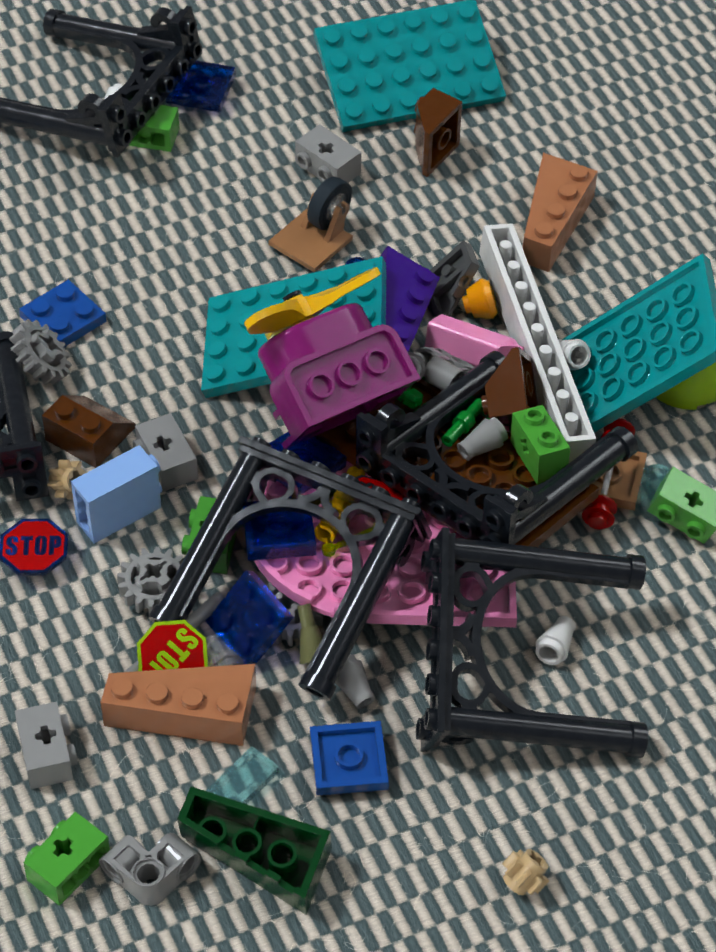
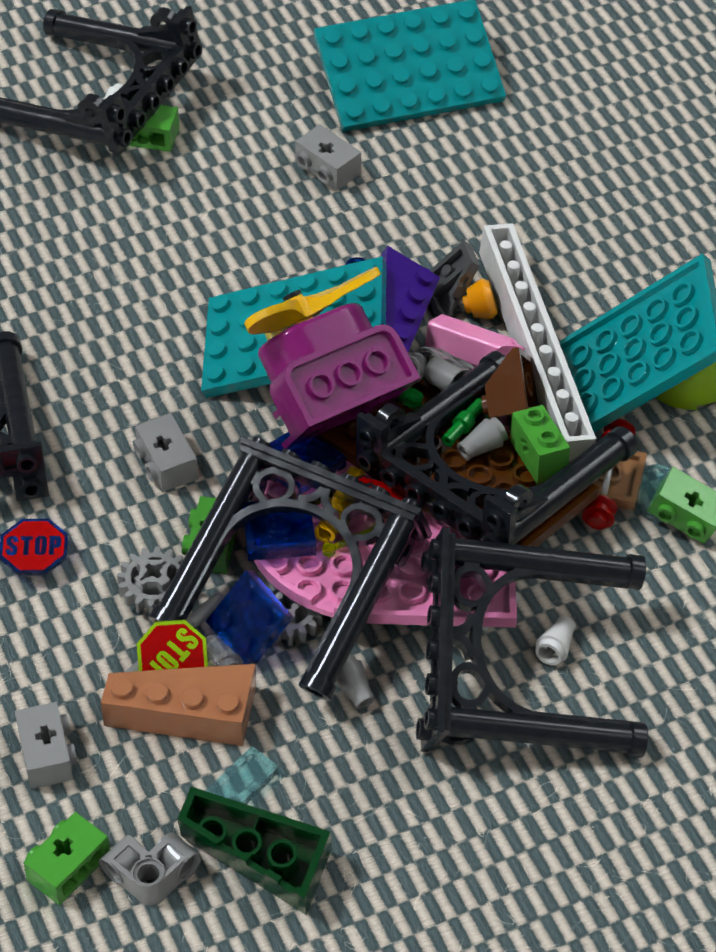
(40, 352): light grey gear -> none
(61, 477): tan gear -> none
(65, 312): blue plate -> none
(85, 428): reddish brown slope -> none
(117, 493): light blue brick -> none
(203, 86): clear blue plate -> none
(309, 634): olive cone -> none
(319, 229): medium nougat plate -> none
(349, 758): blue plate -> none
(436, 128): reddish brown slope -> none
(525, 872): tan gear -> none
(557, 206): nougat wedge -> none
(576, 353): white cone -> none

